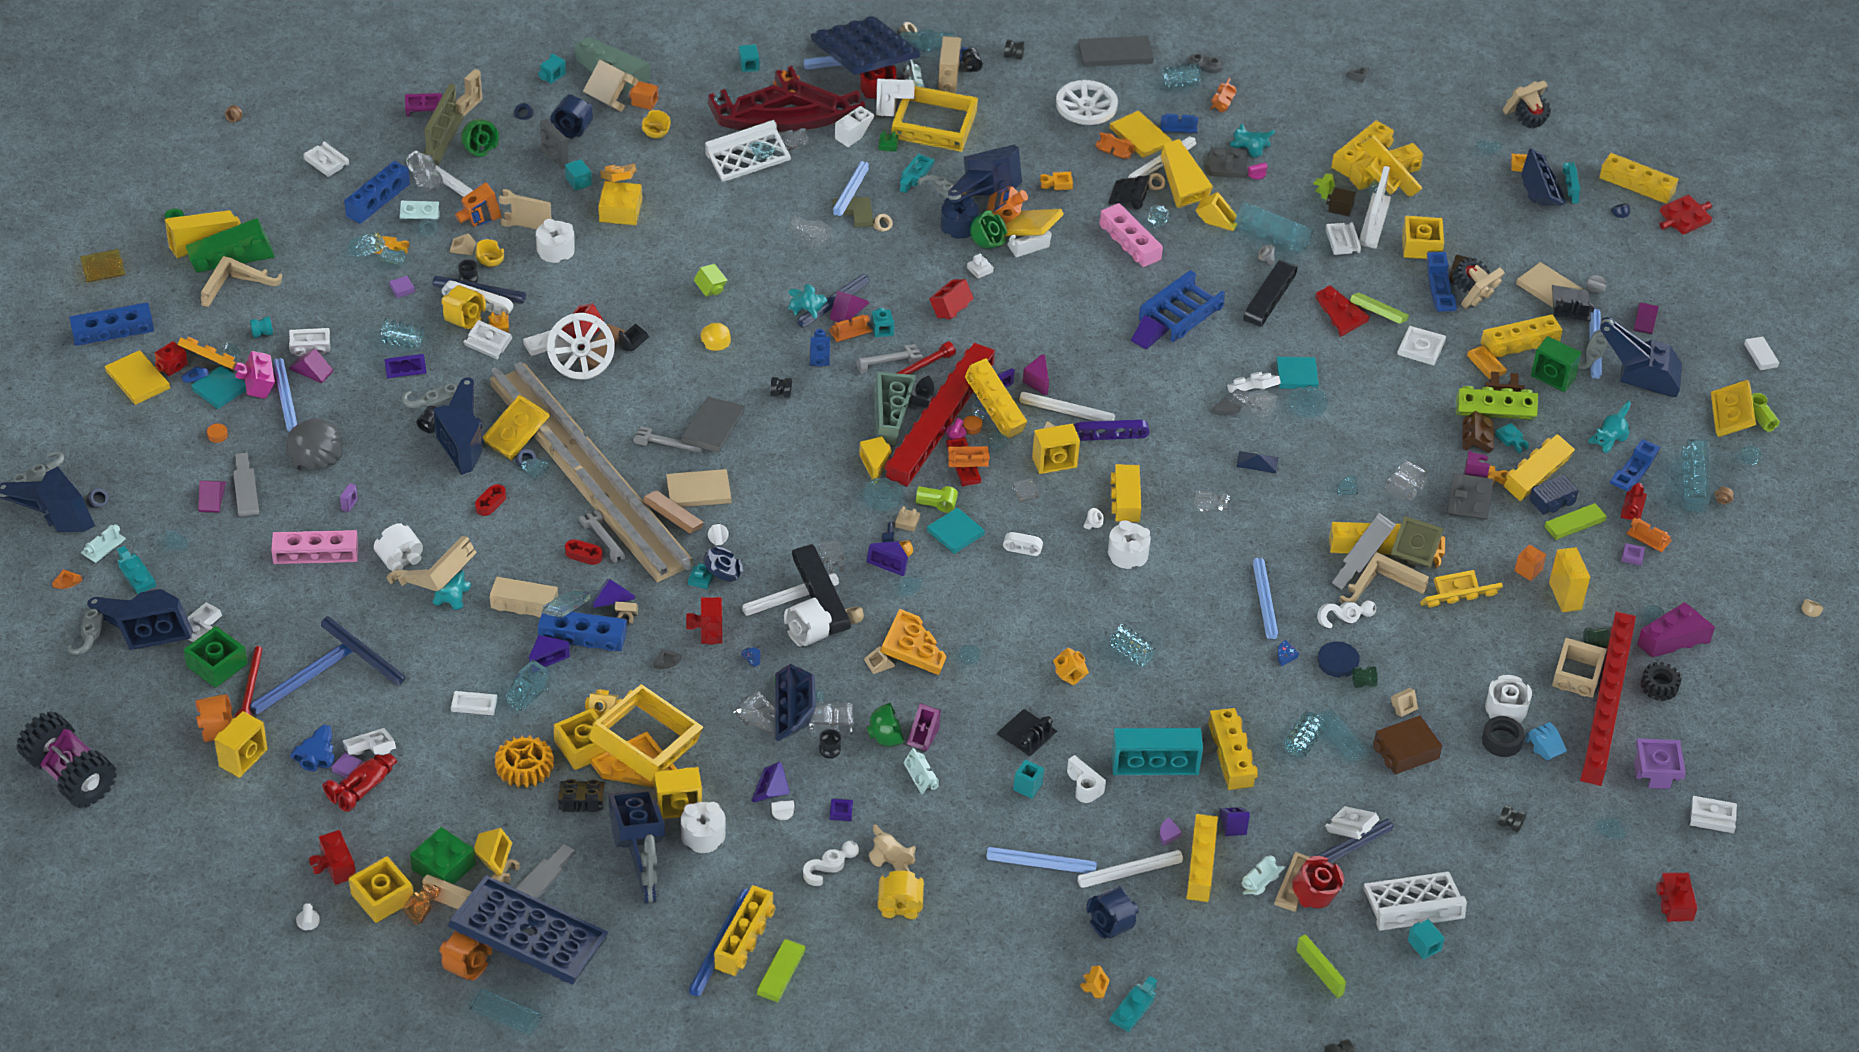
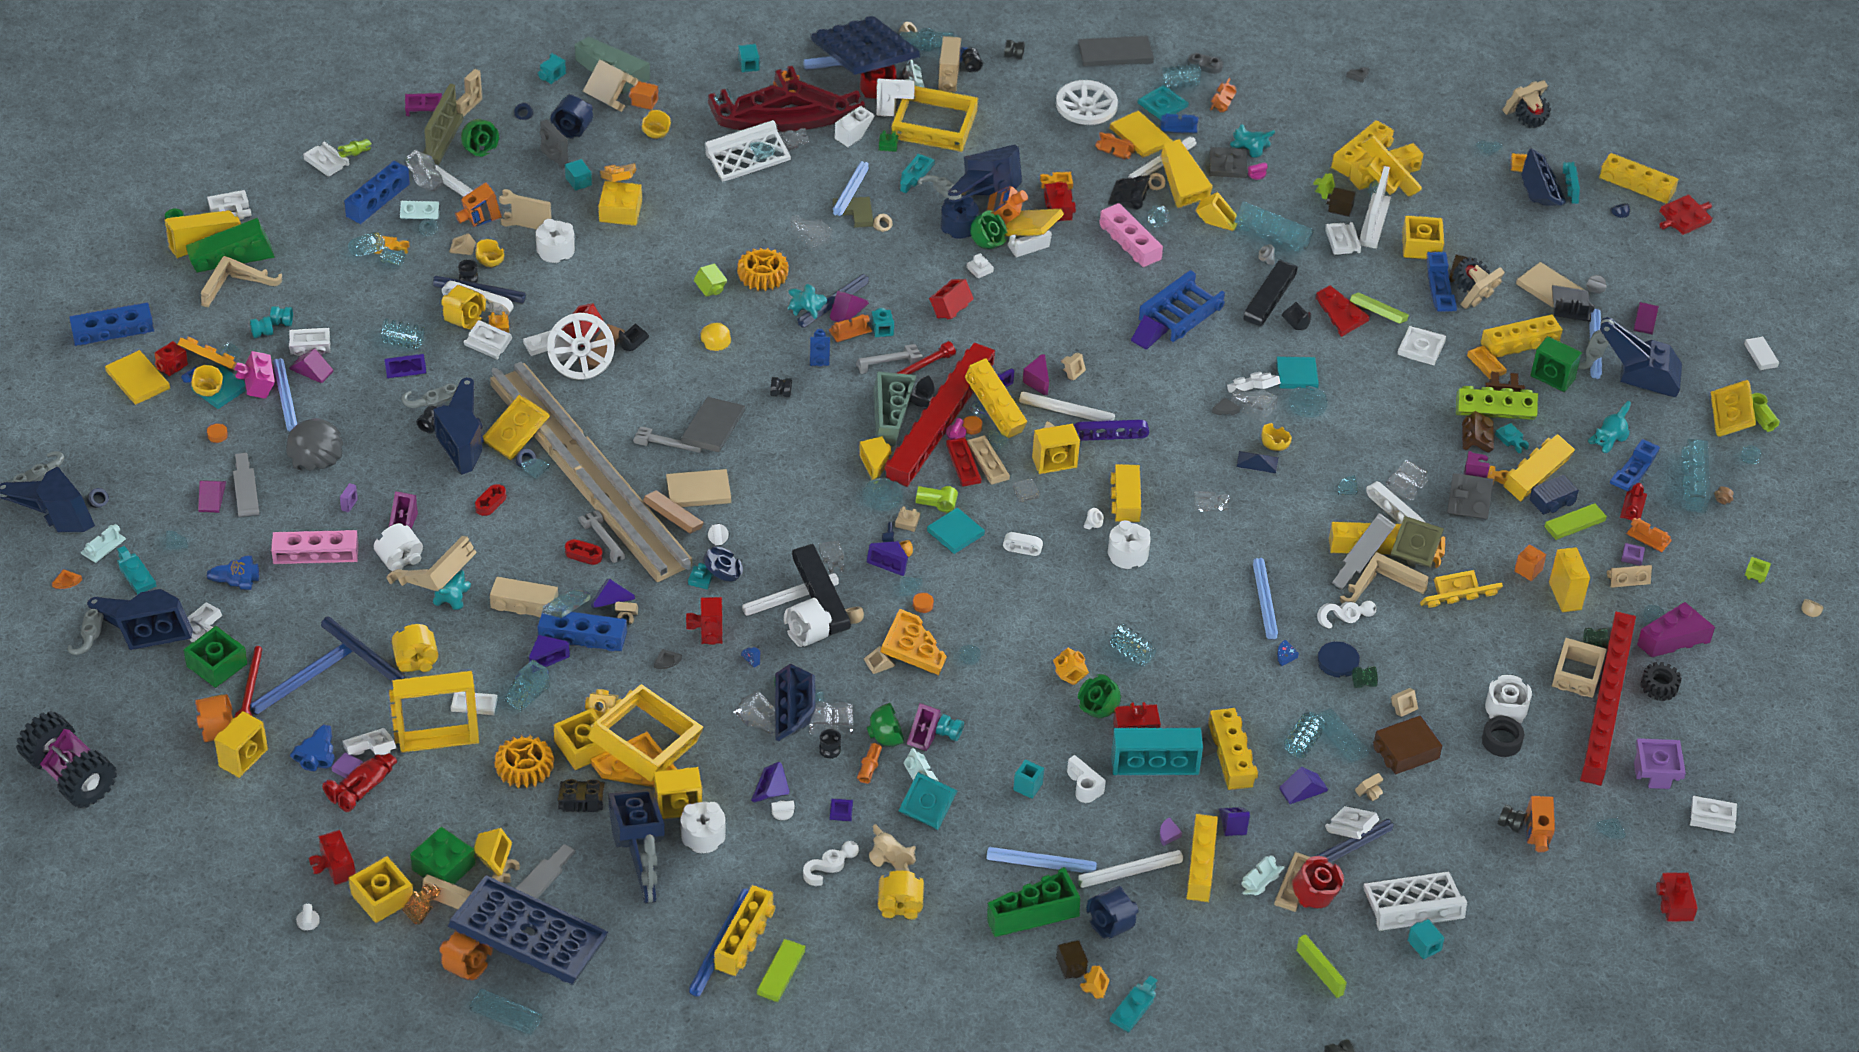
(102, 265): clear yellow hinge -> none
(206, 380): none -> yellow hair
(230, 201): none -> white plate
(233, 113): medium nougat plate -> none
(236, 573): none -> blue rock
(281, 316): none -> teal wheel
(354, 148): none -> lime pin
(402, 286): medium lavender tile -> none
(404, 509): none -> magenta slope
(414, 648): none -> yellow brick
(441, 736): none -> yellow window
(766, 270): none -> light orange gear
(869, 763): none -> orange axle
(923, 602): none -> orange tile
(927, 801): none -> teal tile
(950, 727): none -> teal wheel
(968, 456): orange hinge -> none
(988, 460): none -> tan tile
(1028, 731): black hinge -> none
(1035, 905): none -> green wedge
(1060, 197): none -> red brick
(1072, 959): none -> dark brown brick
(1074, 366): none -> tan tile
(1099, 696): none -> green cylinder
(1136, 716): none -> red brick
(1162, 101): none -> teal tile
(1274, 438): none -> yellow hair
(1297, 317): none -> black plate
(1302, 785): none -> dark purple slope
(1371, 787): none -> tan tile
(1396, 508): none -> white beam
(1540, 822): none -> orange torso
(1546, 741): dark azure hand -> none
(1630, 576): none -> tan hinge
(1757, 569): none -> lime tile

